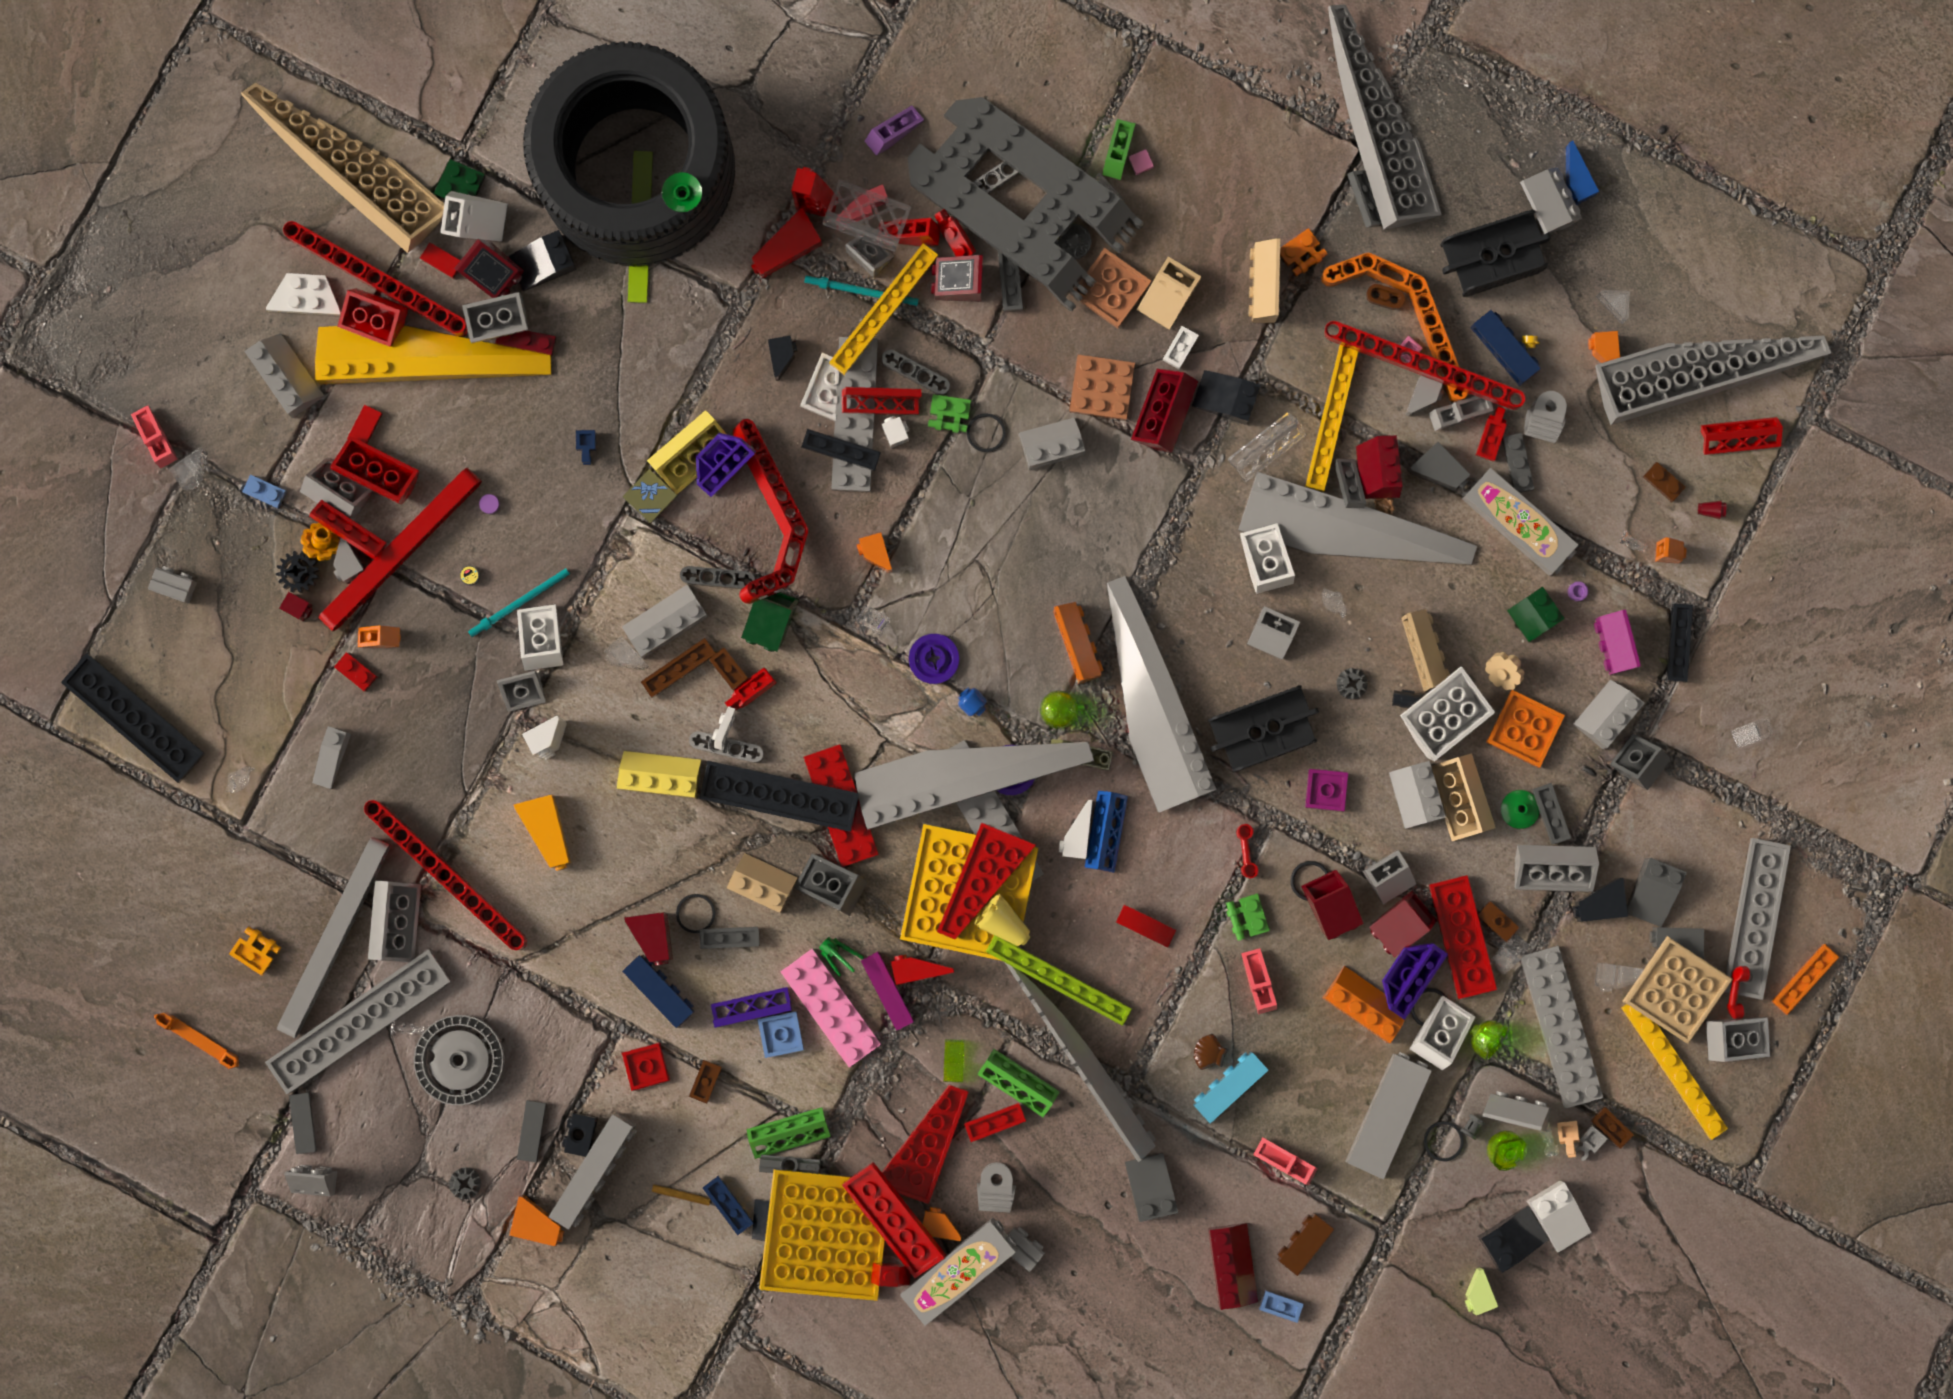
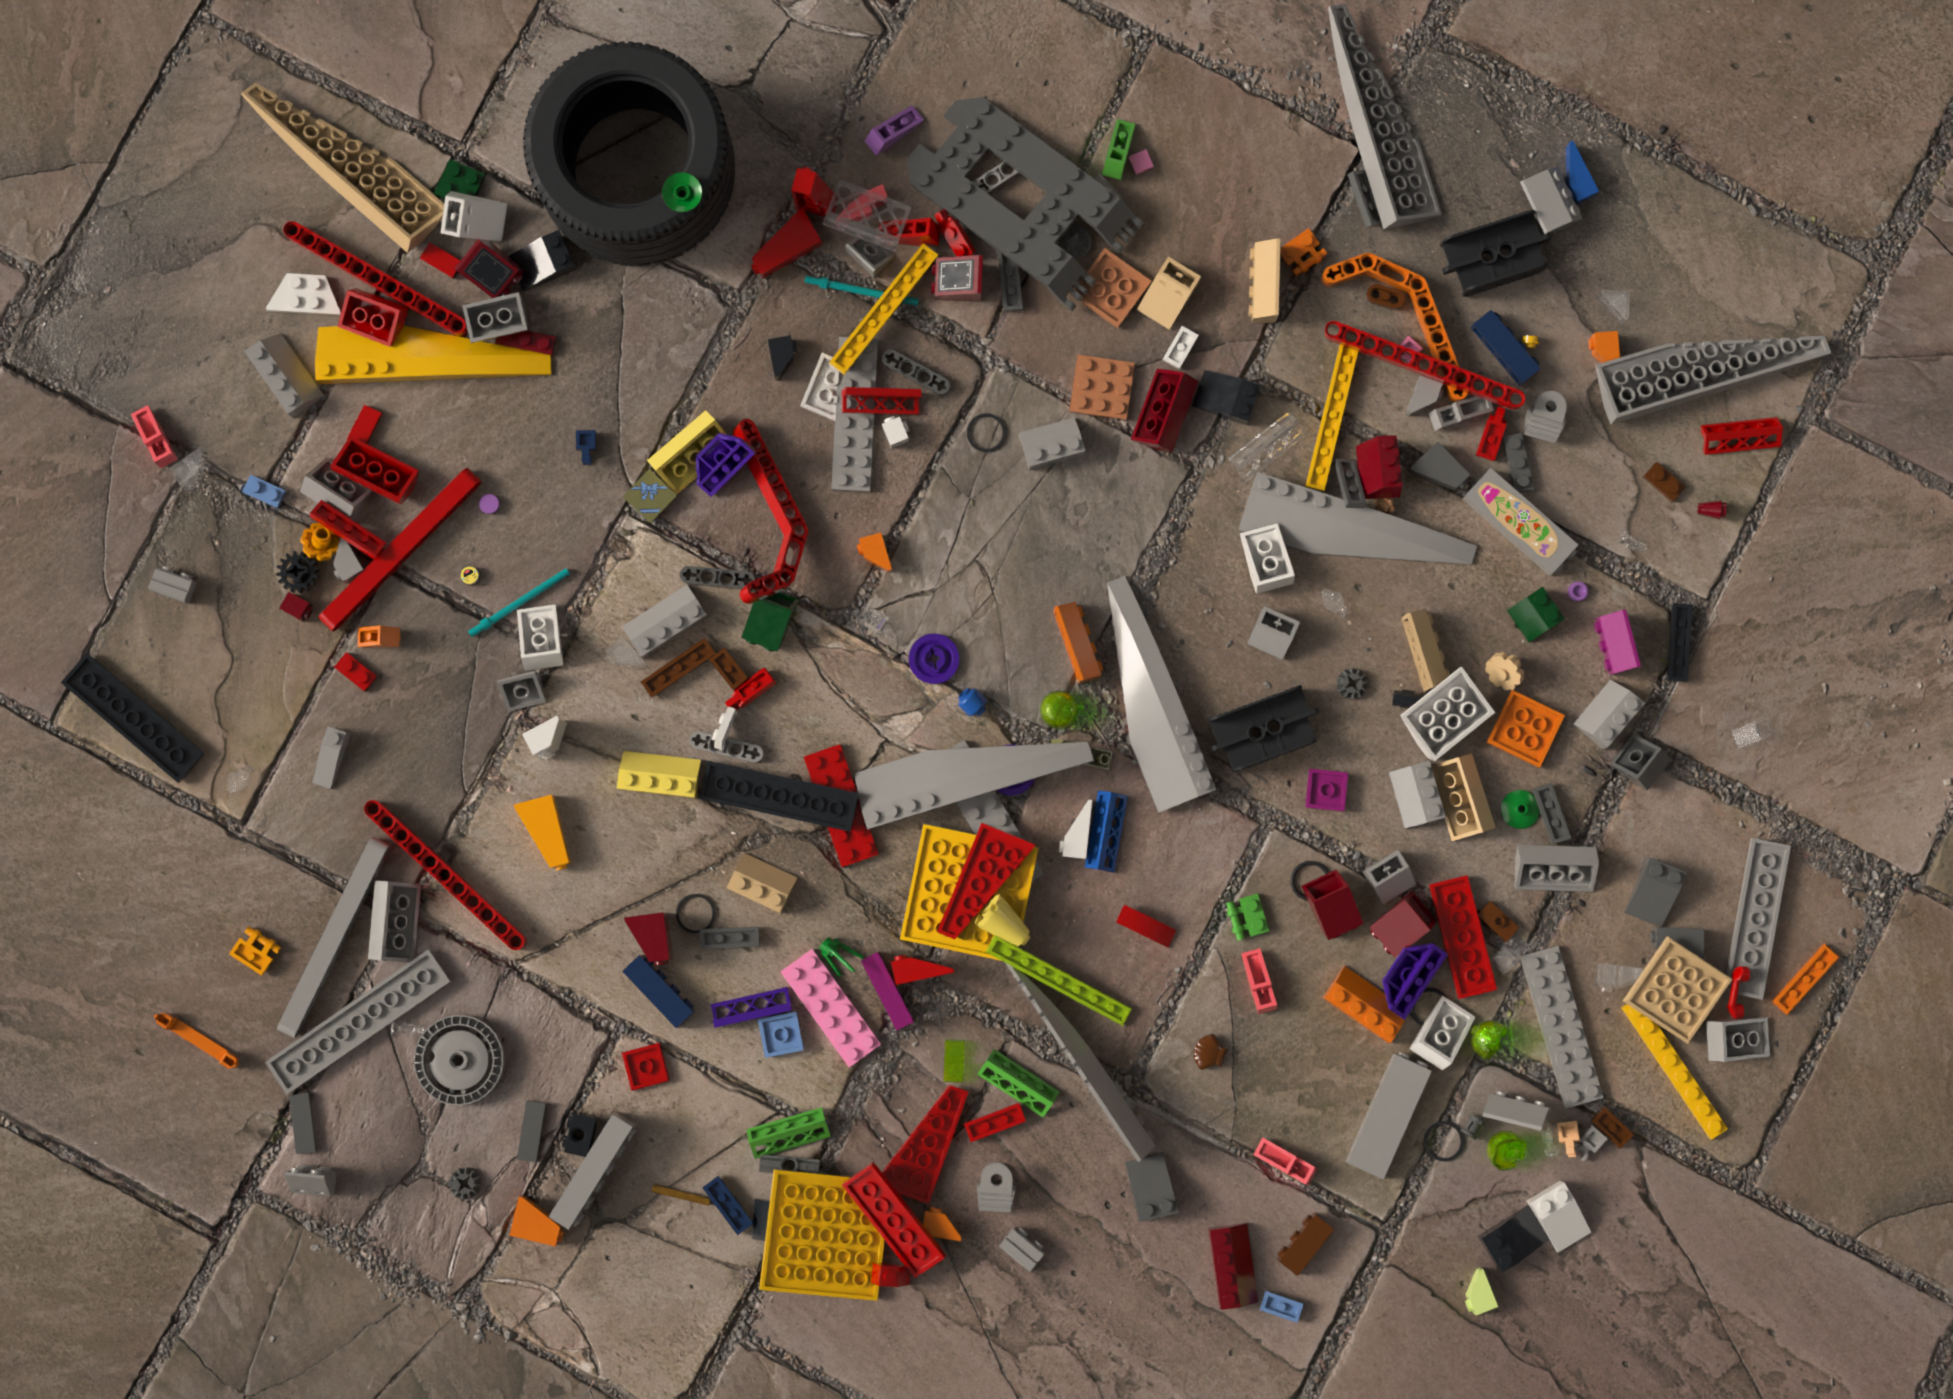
(640, 192): lime tile -> none
(705, 1081): reddish brown plate -> none
(831, 884): dark grey slope -> none
(841, 450): black tile -> none
(949, 407): bright green plate -> none
(959, 1271): brick -> none
(1230, 1087): medium azure brick -> none
(1243, 833): red bar -> none
(1603, 903): black slope -> none
(1670, 551): orange slope -> none

